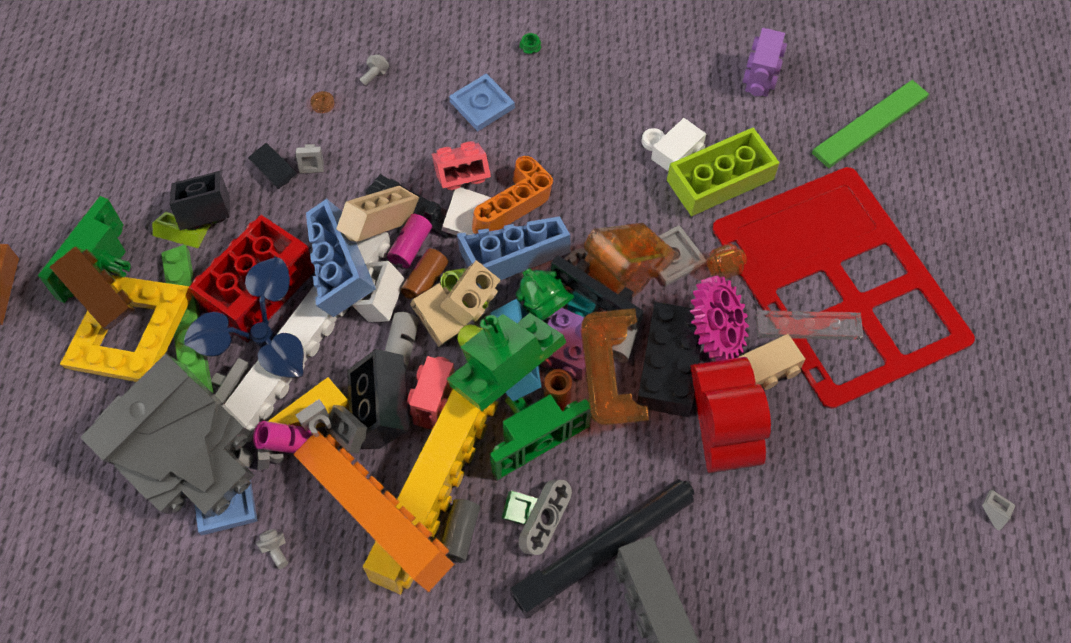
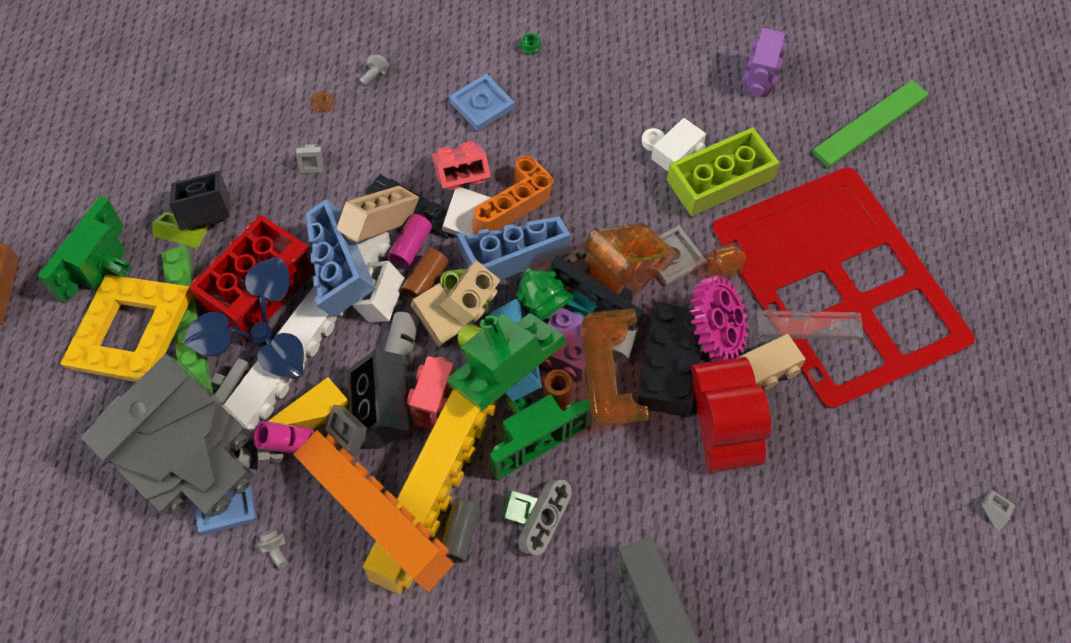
(93, 287): reddish brown brick -> none
(272, 165): black slope -> none
(312, 416): light grey tile -> none
(544, 585): black brick -> none

